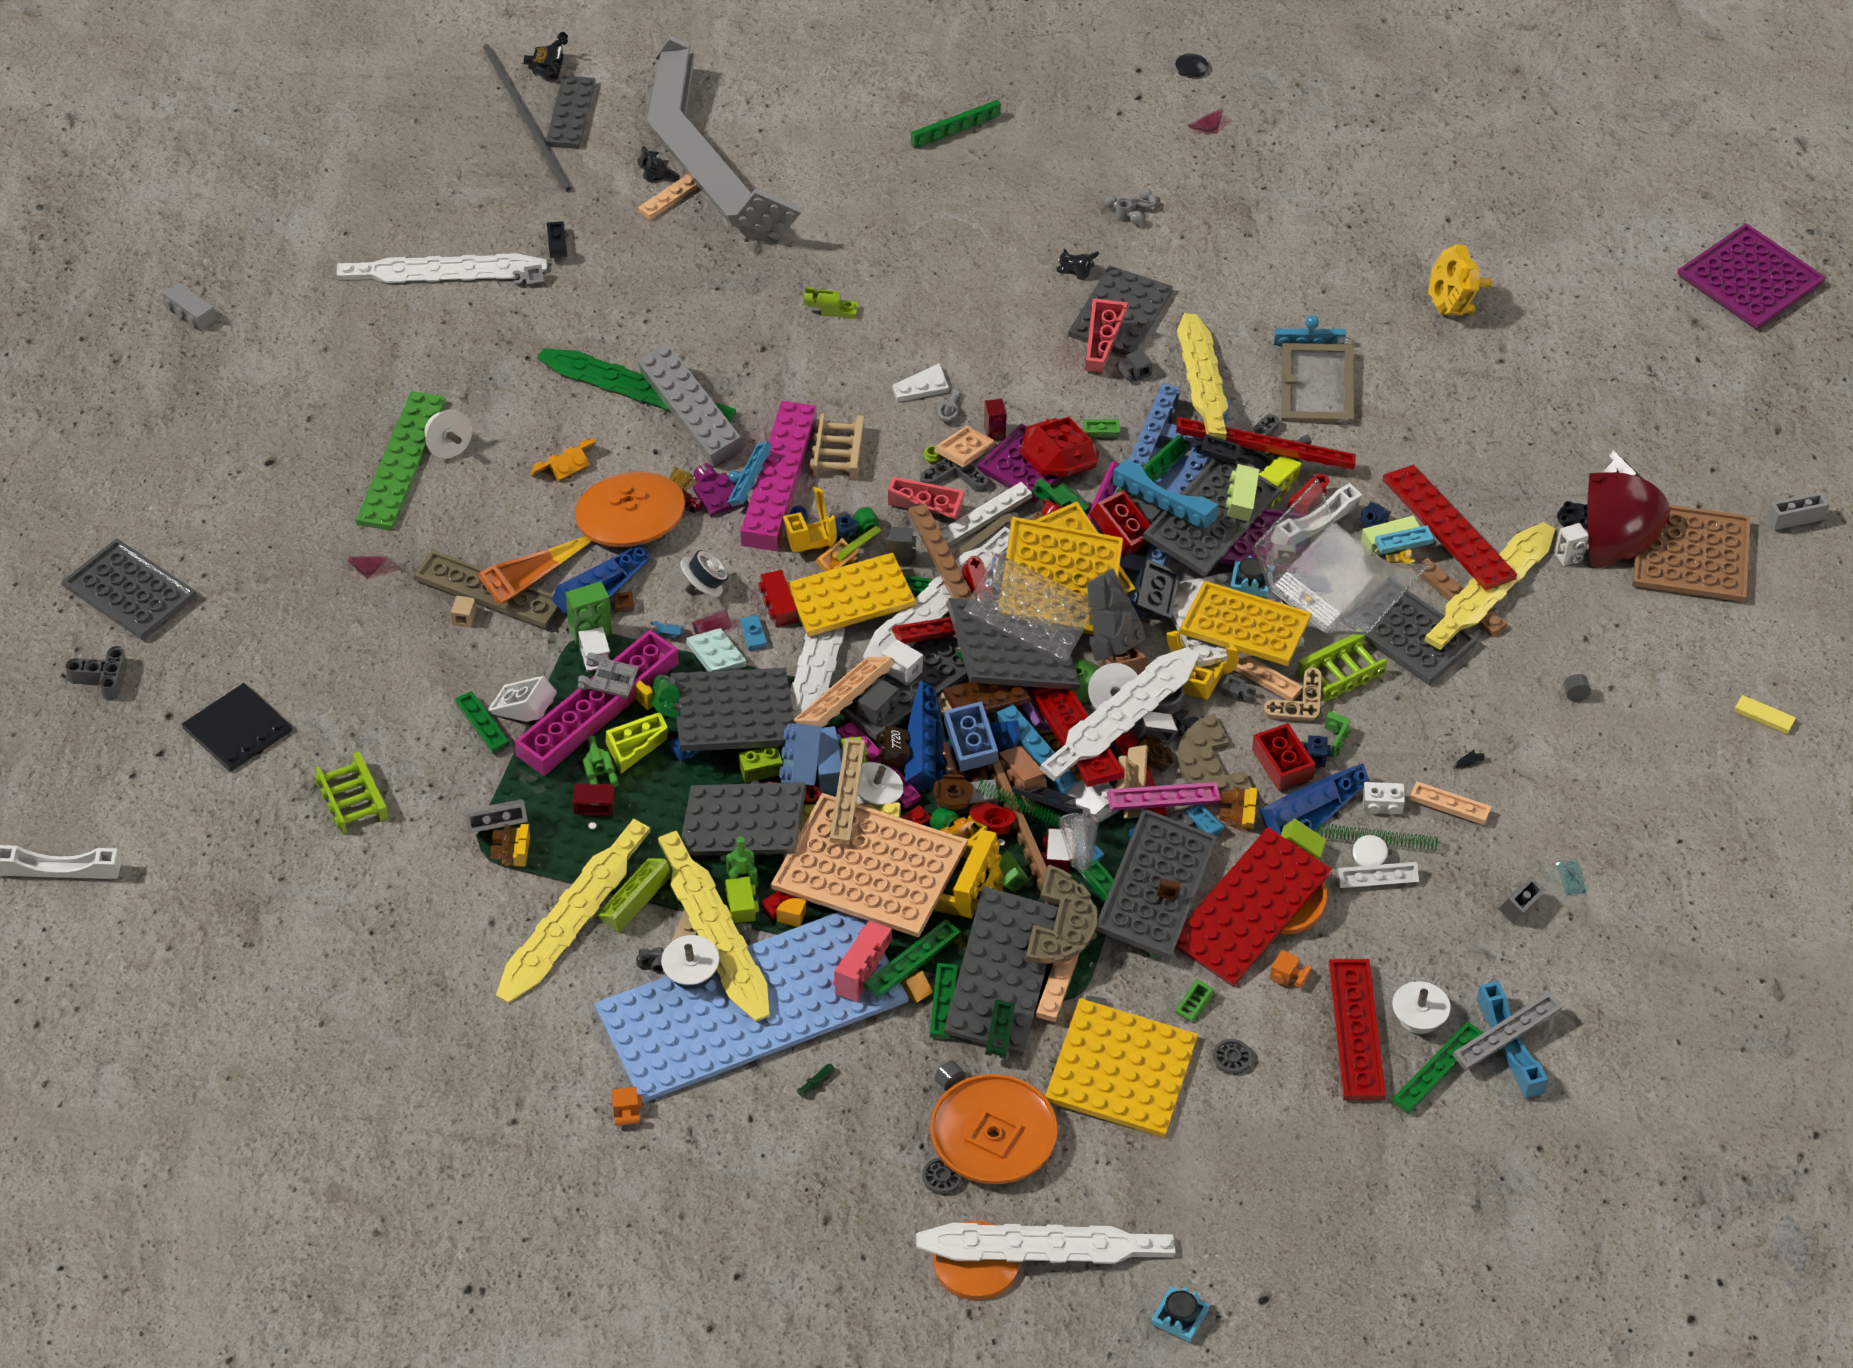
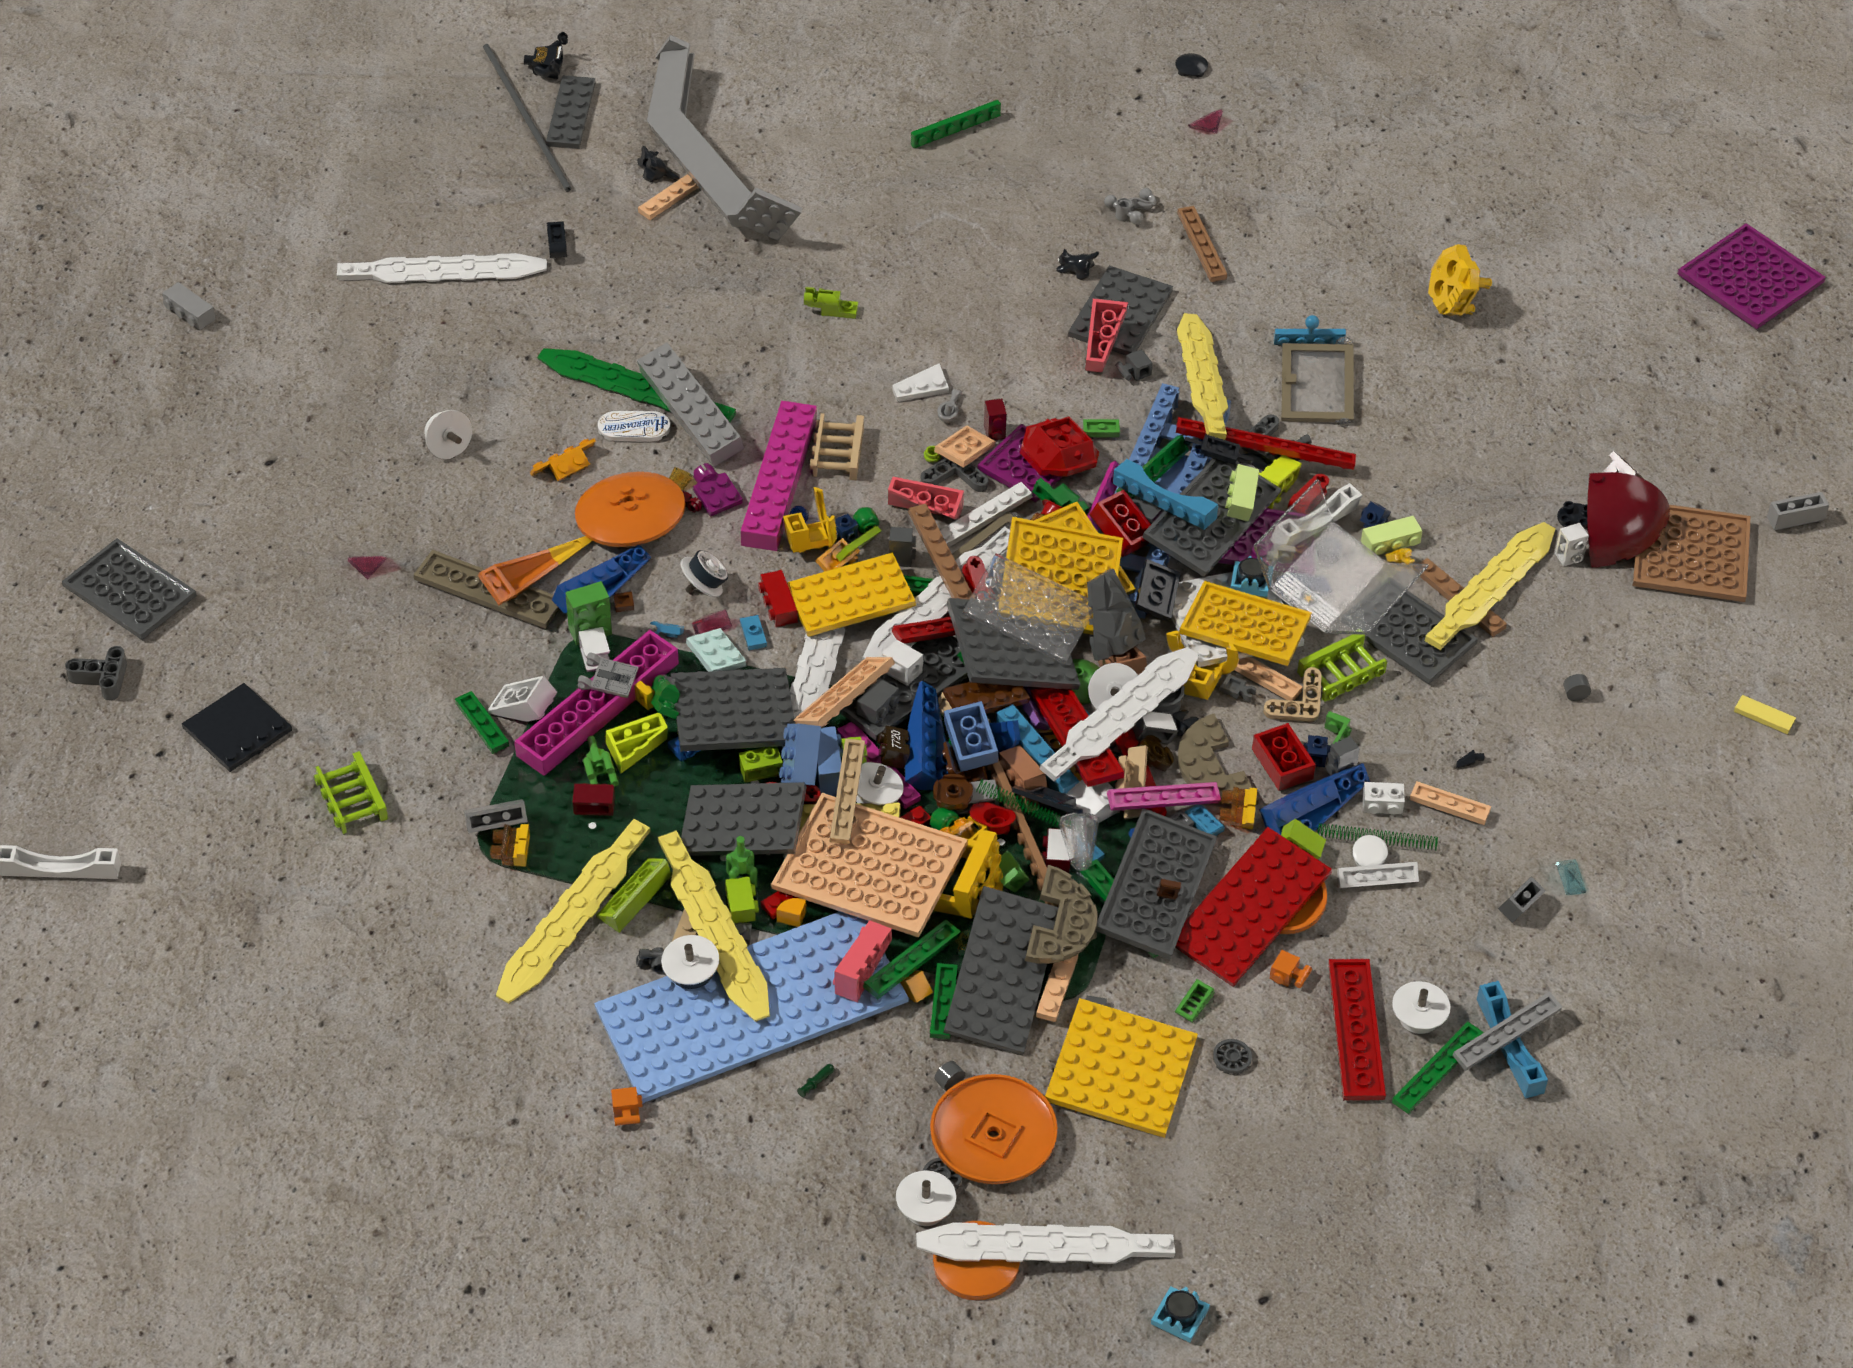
(399, 462): bright green plate -> none
(463, 611): tan brick -> none
(532, 275): light grey plate -> none
(634, 426): none -> white tile
(746, 480): dark azure plate -> none
(926, 1197): none -> white piece
(1000, 1028): dark green plate -> none
(1202, 244): none -> medium nougat plate
(1342, 755): none -> dark grey brick
(1404, 539): medium azure plate -> none
(1449, 527): red plate -> none

